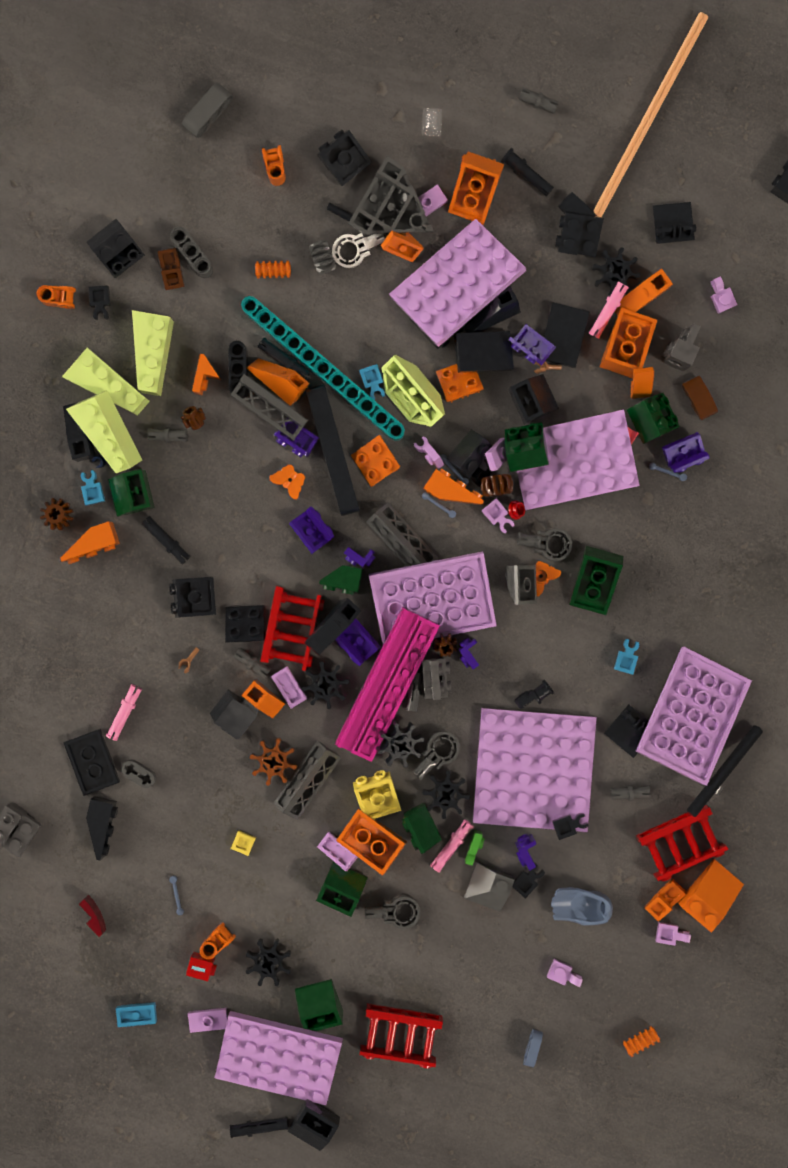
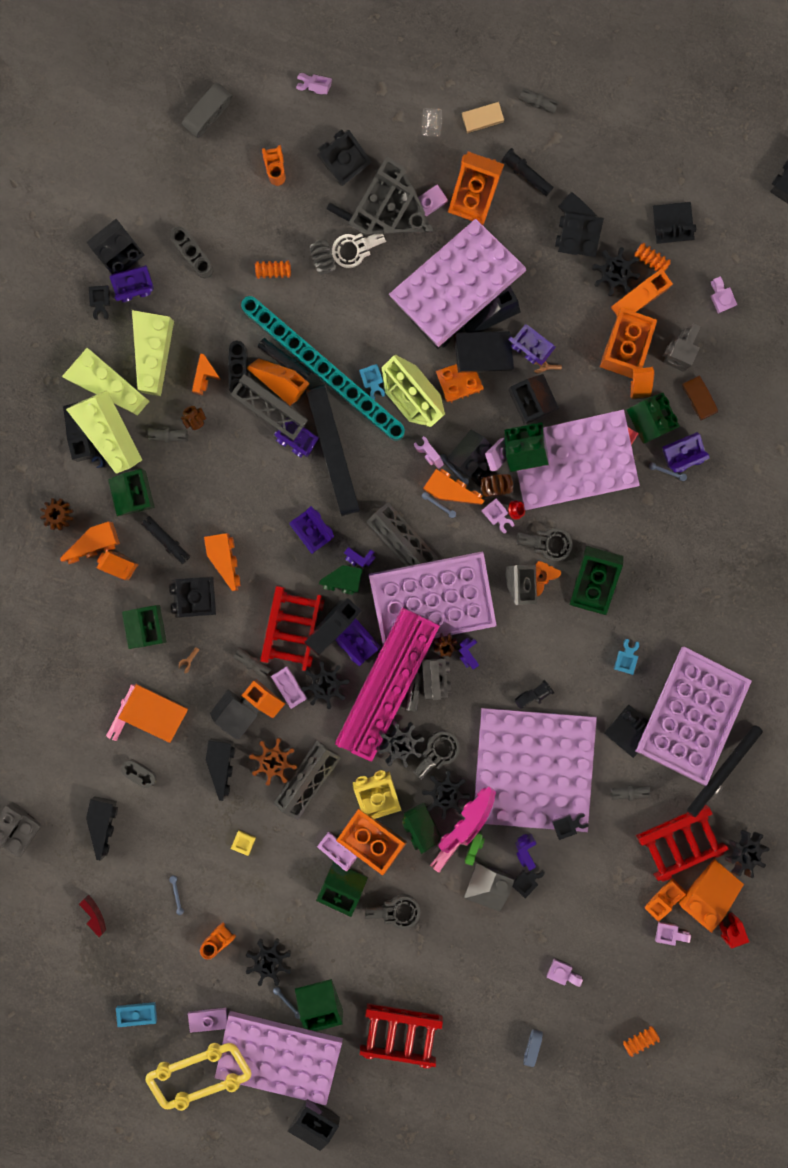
(60, 296): orange piece -> none
(91, 762): black tile -> none
(92, 491): dark azure plate -> none
(116, 564): none -> orange slope
(132, 283): none -> dark purple bracket
(144, 626): none -> dark green slope
(153, 713): none -> orange tile
(171, 268): reddish brown slope -> none
(200, 967): red brick -> none
(213, 1054): none -> light yellow bar
(218, 762): none -> black slope
(220, 554): none -> orange slope
(244, 624): black hinge -> none
(258, 1127): black pin -> none
(277, 991): none -> sand blue hinge
(282, 478): orange animal -> none
(316, 83): none -> lavender plate
(375, 460): orange hinge -> none
(402, 245): orange slope -> none
(475, 816): none -> dark pink slope
(483, 117): none -> tan tile
(566, 332): black tile -> none
(581, 906): sand blue hair -> none
(608, 310): bright pink pin -> none
(650, 114): light nougat axle -> none
(652, 258): none -> orange piece
(735, 933): none -> red hinge
(747, 853): none -> black gear

